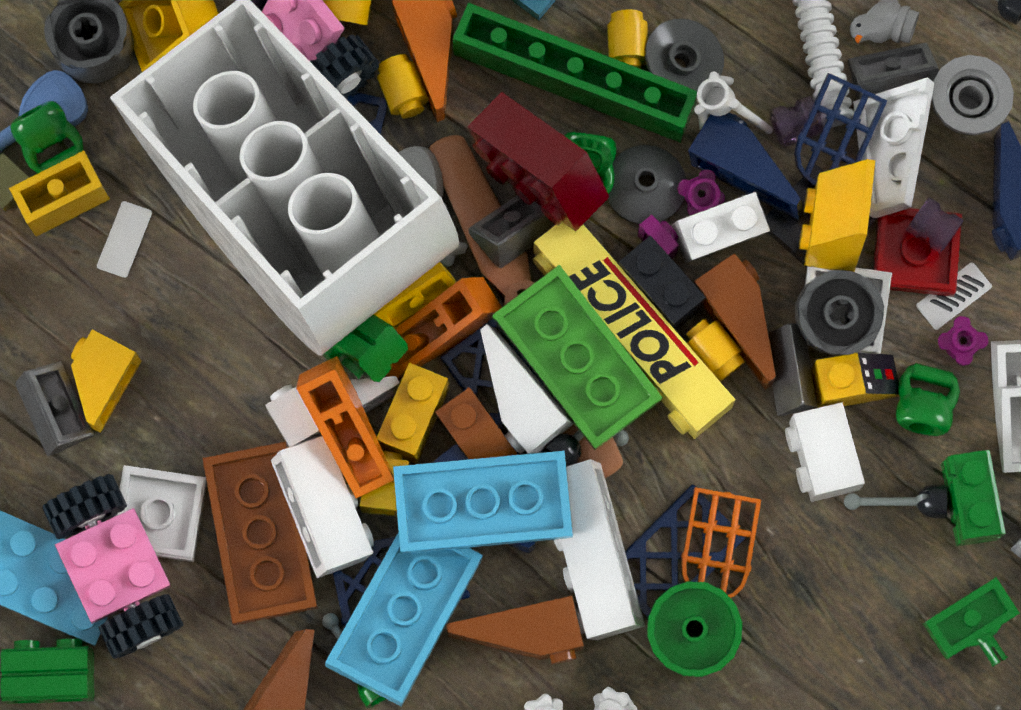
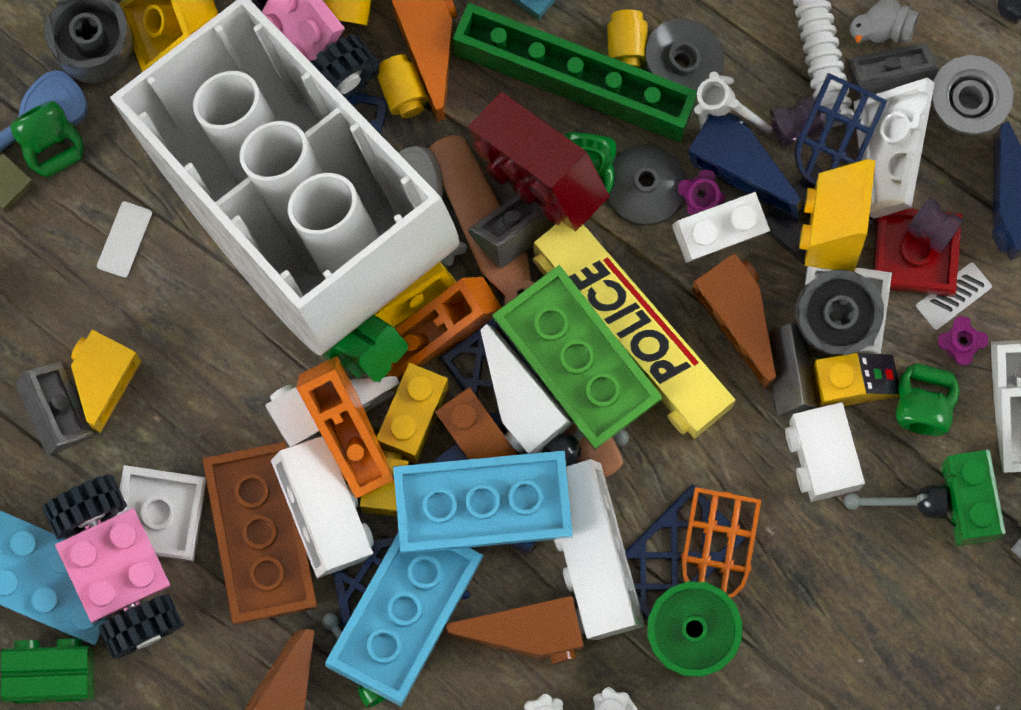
(59, 193): yellow brick -> none
(661, 233): magenta plate -> none
(663, 282): black brick -> none
(715, 348): yellow brick -> none
(973, 622): green plate -> none

